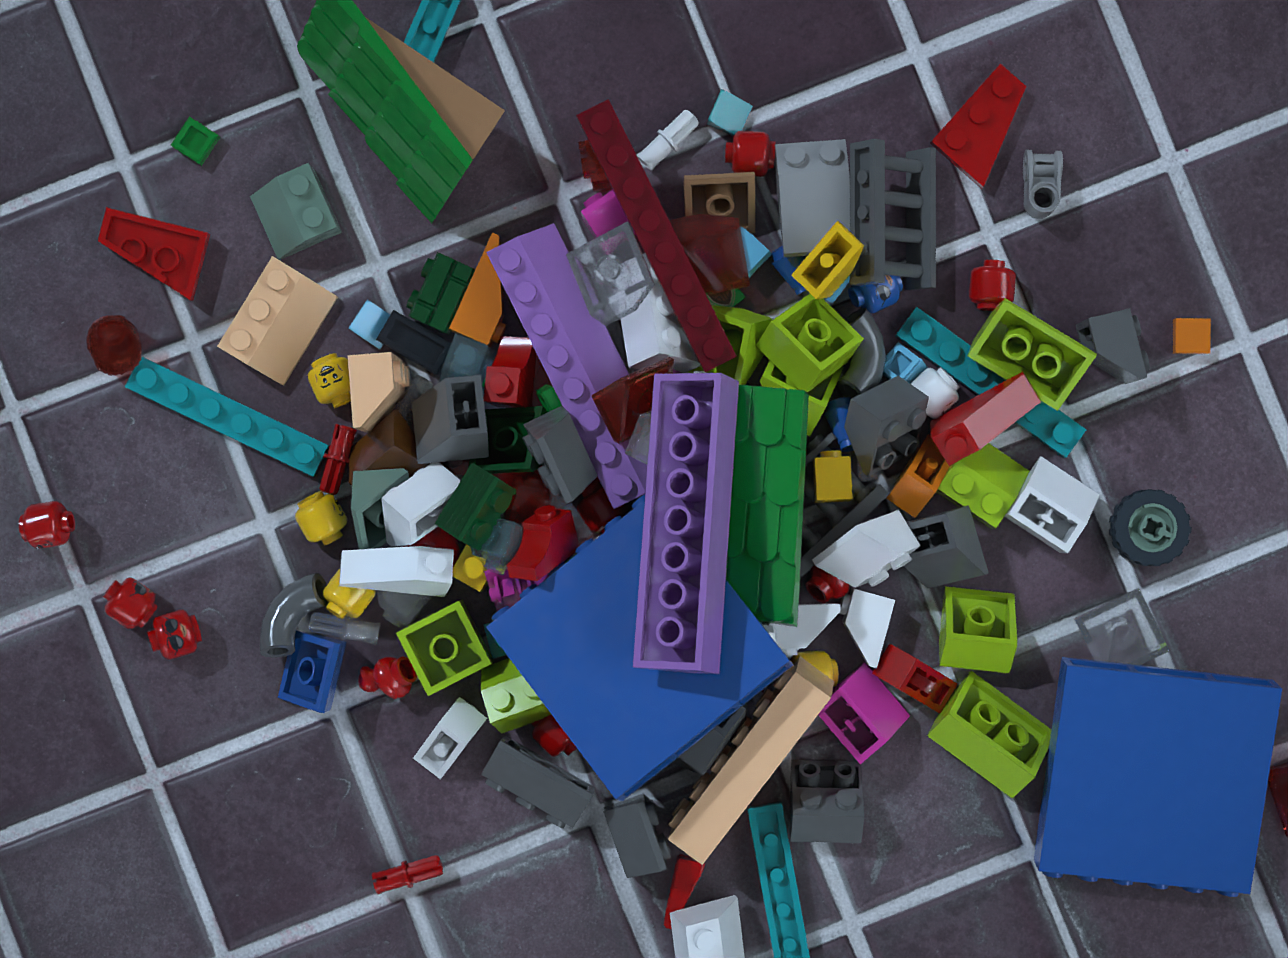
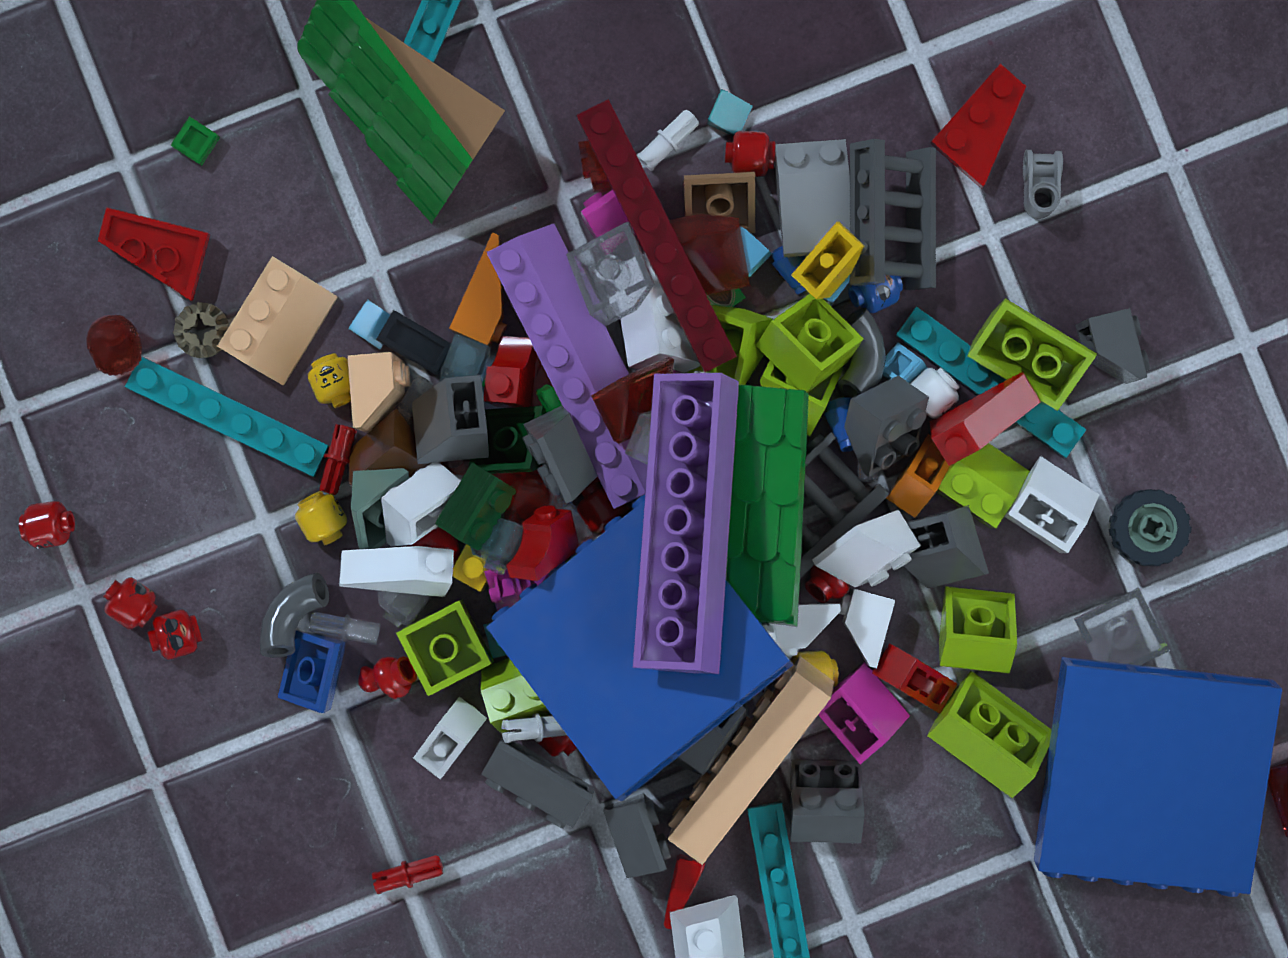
(189, 318): none -> dark tan gear
(295, 211): sand green slope -> none
(346, 600): yellow head -> none
(440, 293): dark green brick -> none
(531, 728): none -> white axle
(832, 477): yellow brick -> none
(991, 285): red head -> none
(1191, 335): orange tile -> none

